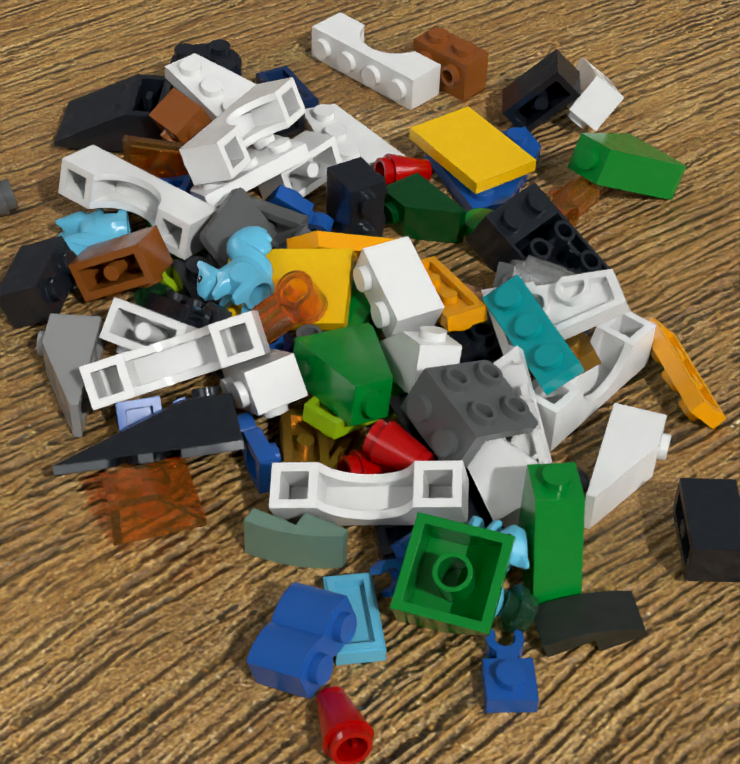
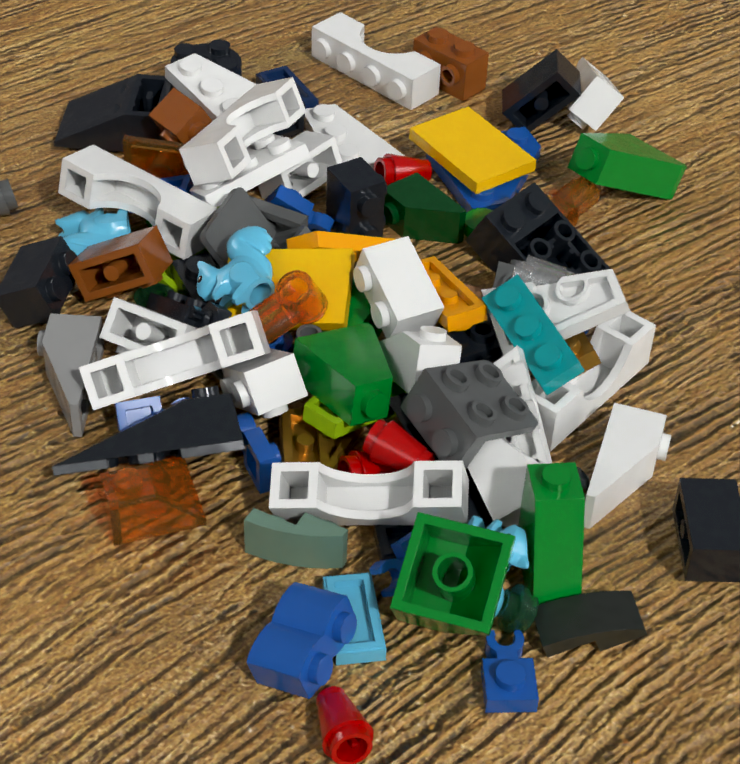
(684, 378): light orange plate -> none

